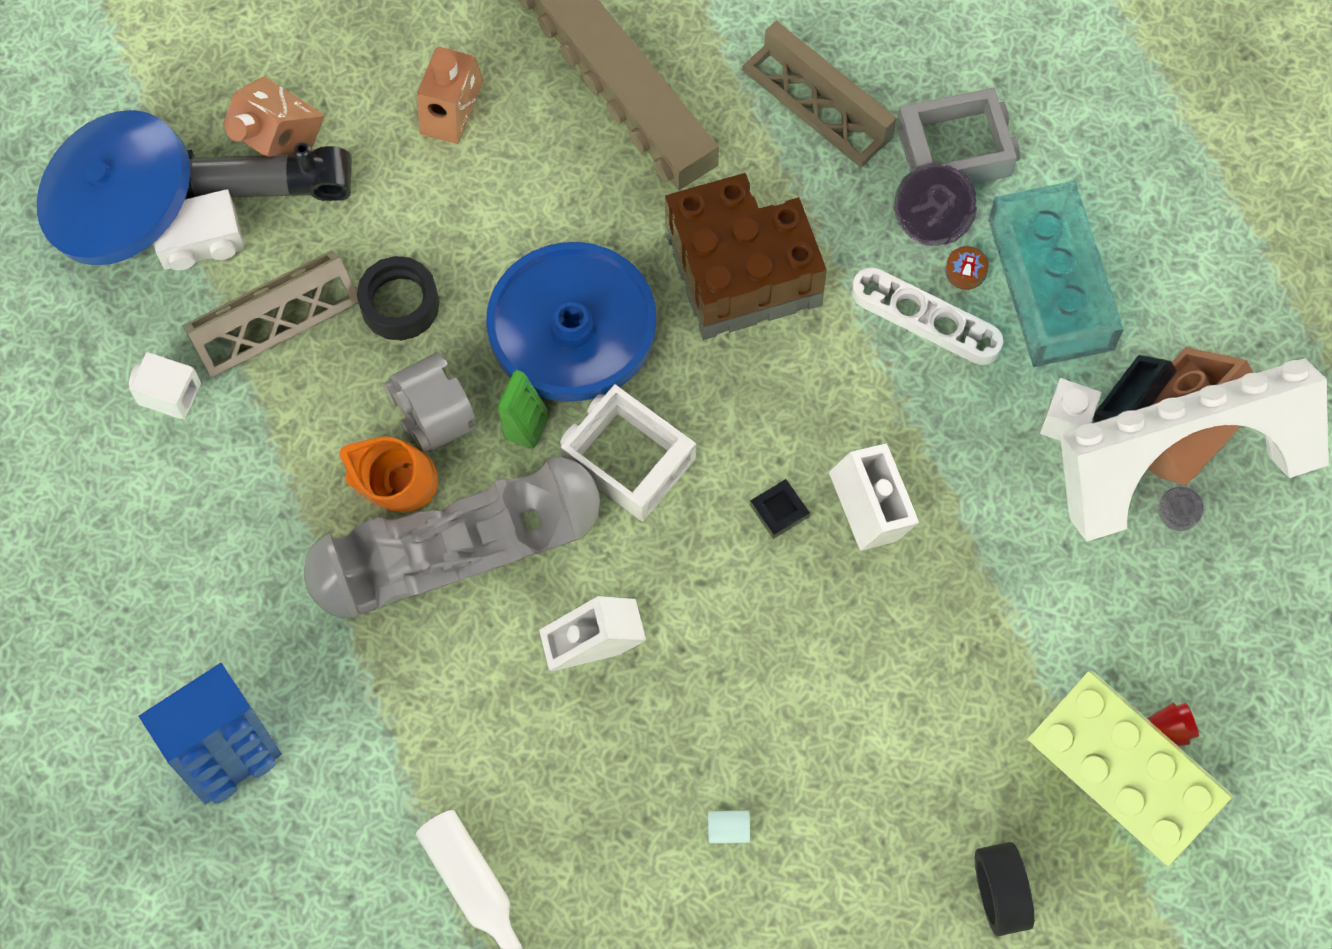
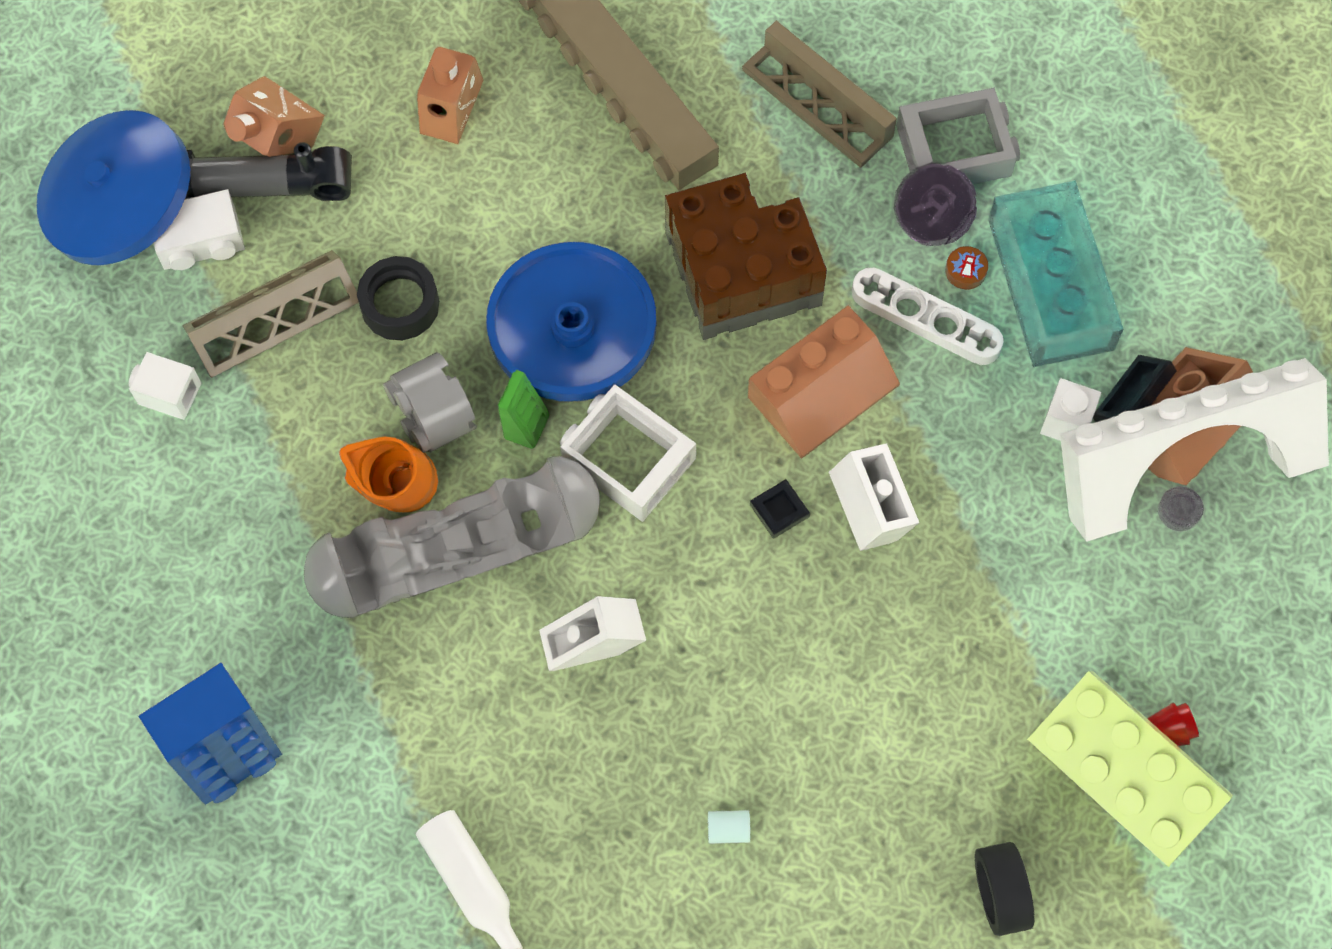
(823, 382): none -> nougat slope

